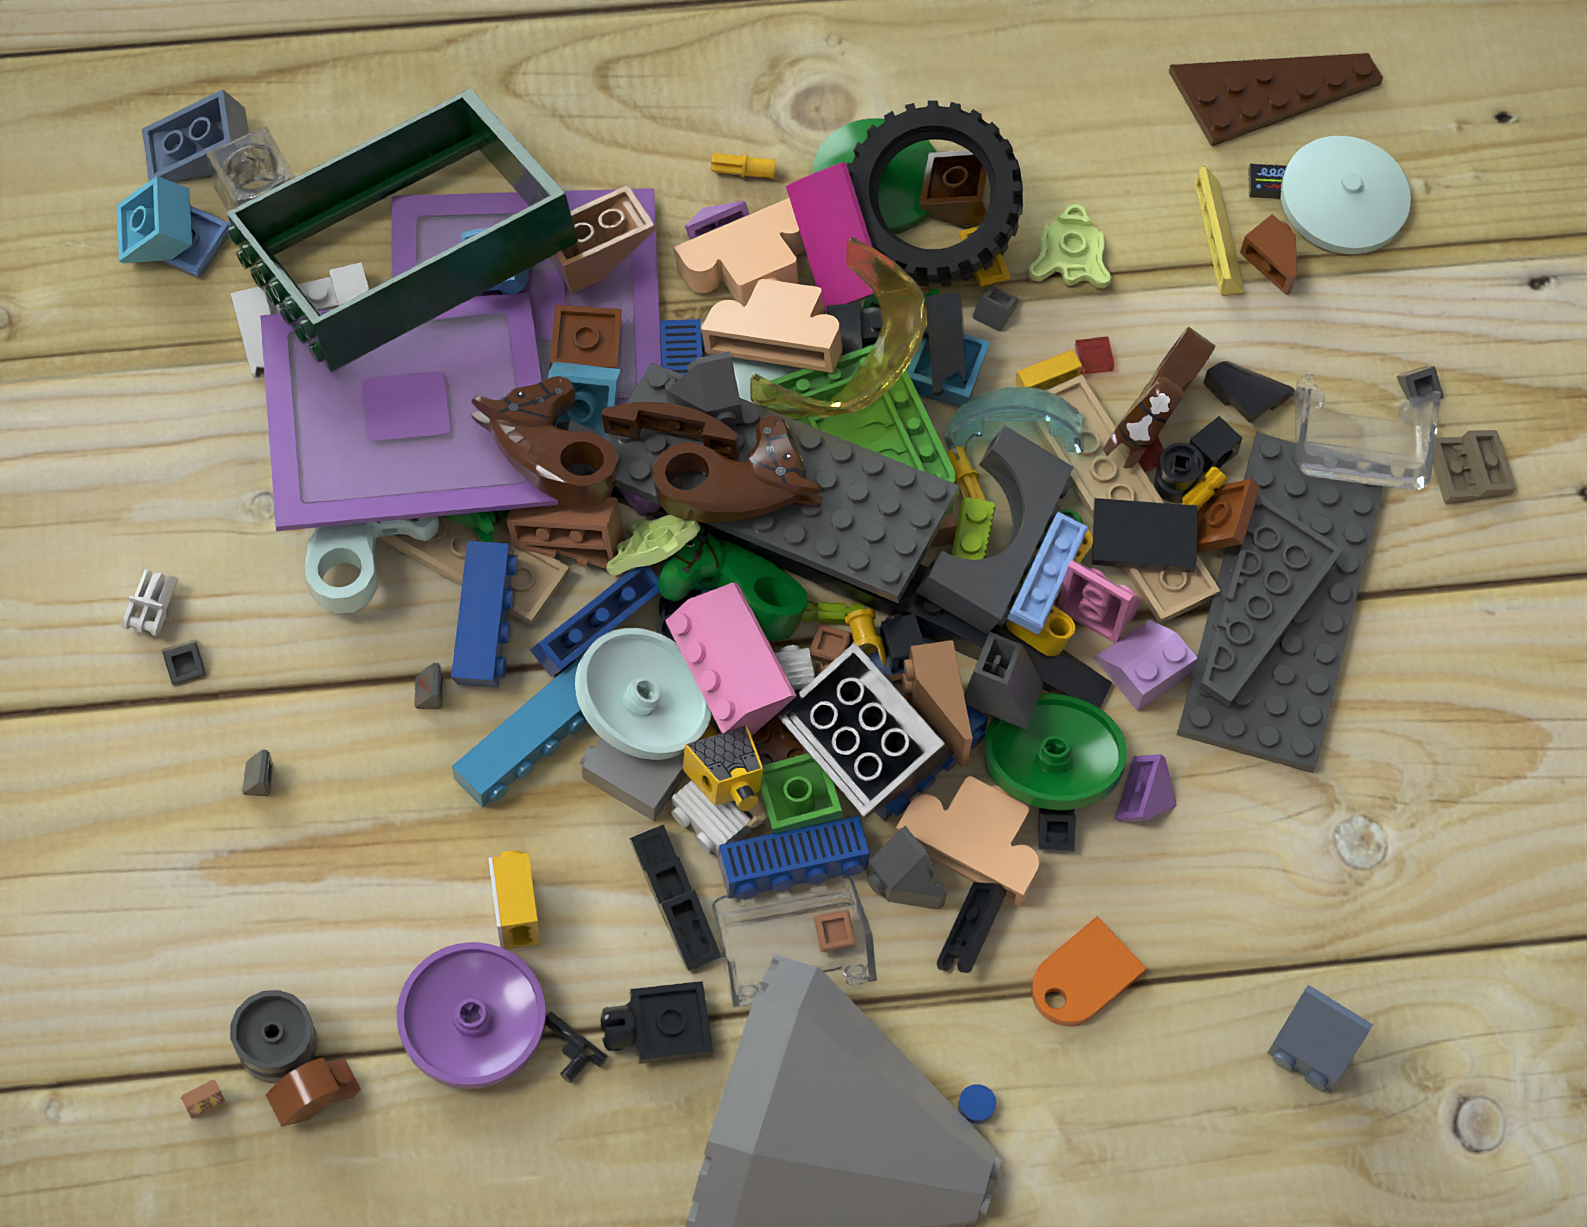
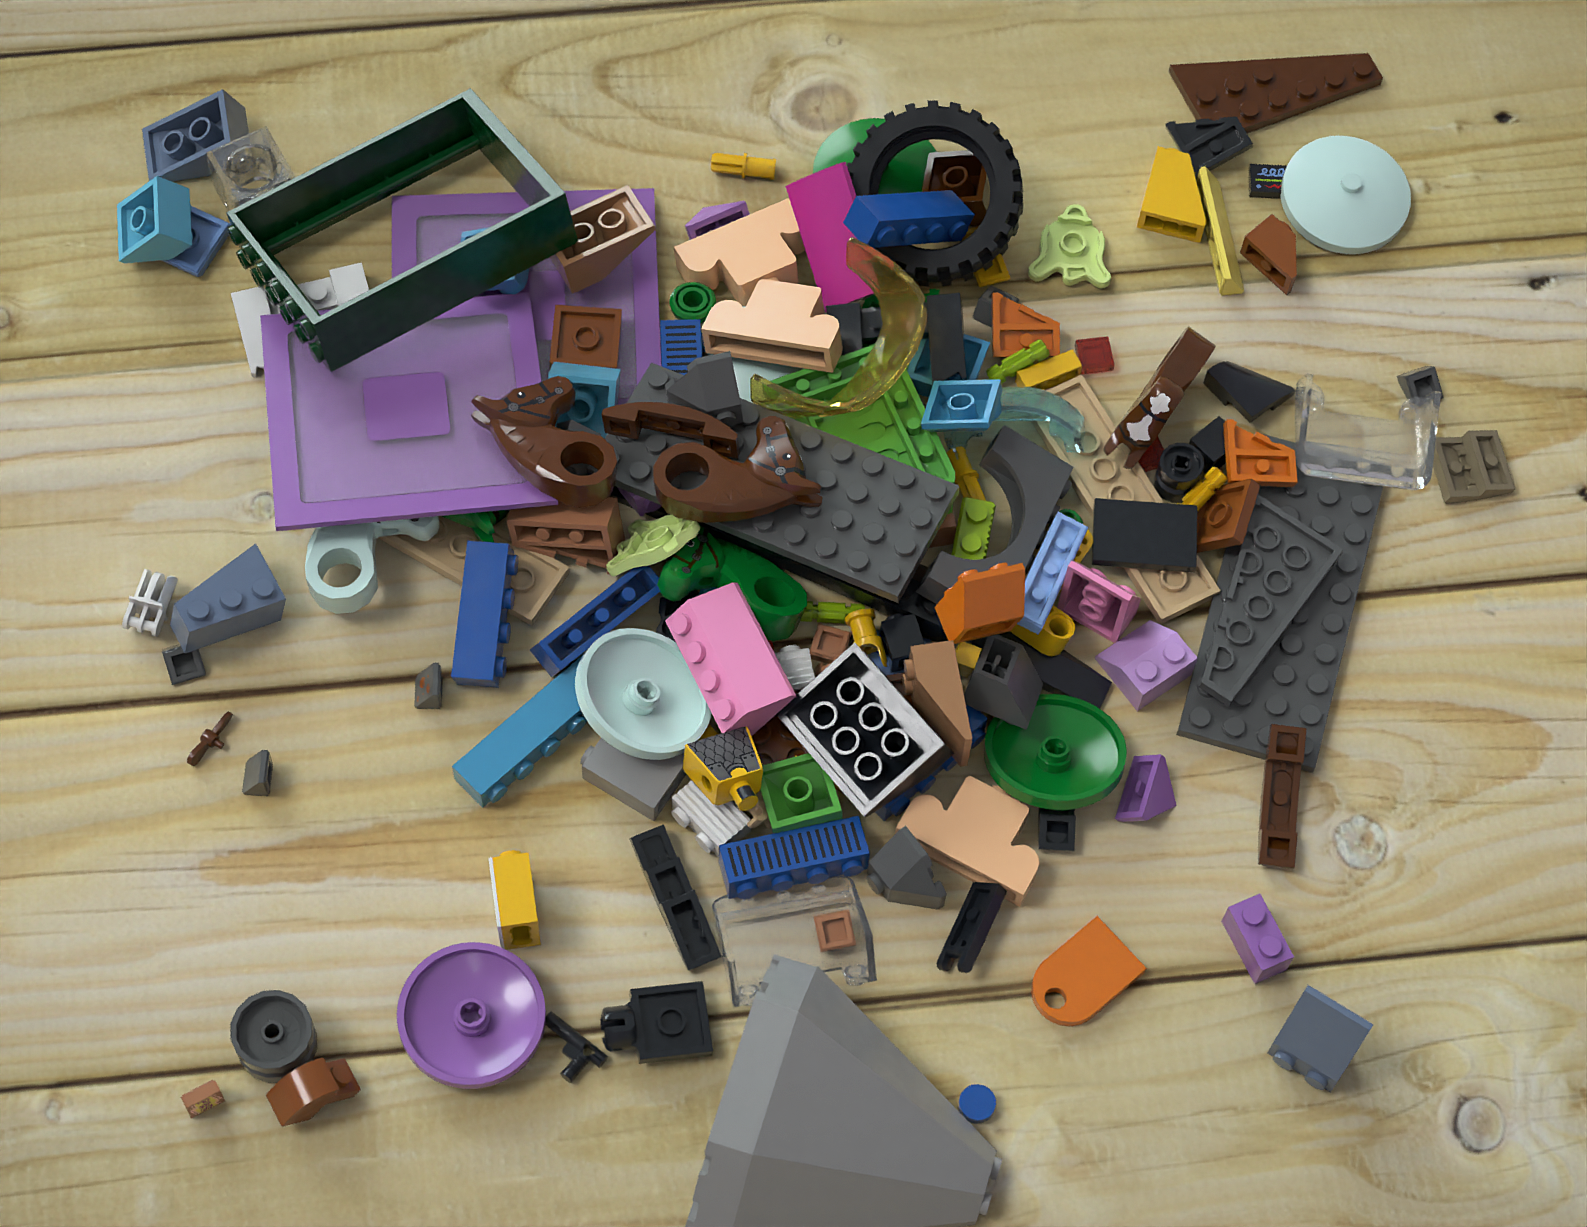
(209, 739): none -> reddish brown piece
(229, 603): none -> sand blue wedge
(692, 301): none -> green brick
(908, 218): none -> blue brick
(962, 405): none -> dark azure slope
(966, 658): none -> yellow piece
(983, 603): none -> orange slope
(1018, 361): none -> lime axle
(1019, 326): none -> orange wing
(1173, 198): none -> yellow slope
(1210, 141): none -> black wing
(1257, 458): none -> orange wing
(1257, 938): none -> medium lavender brick
(1280, 796): none -> reddish brown slope

